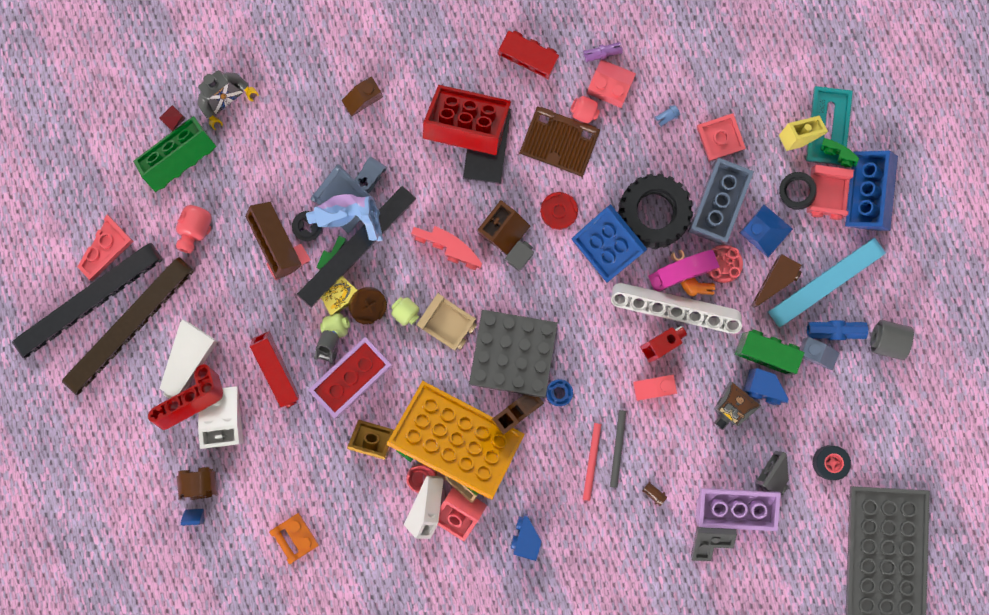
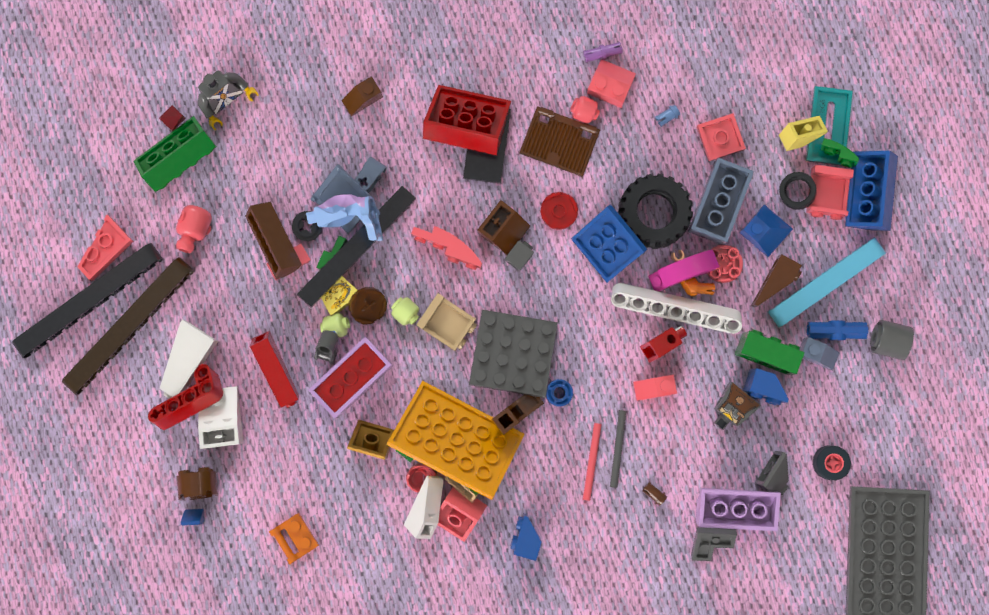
(528, 54): red brick -> none

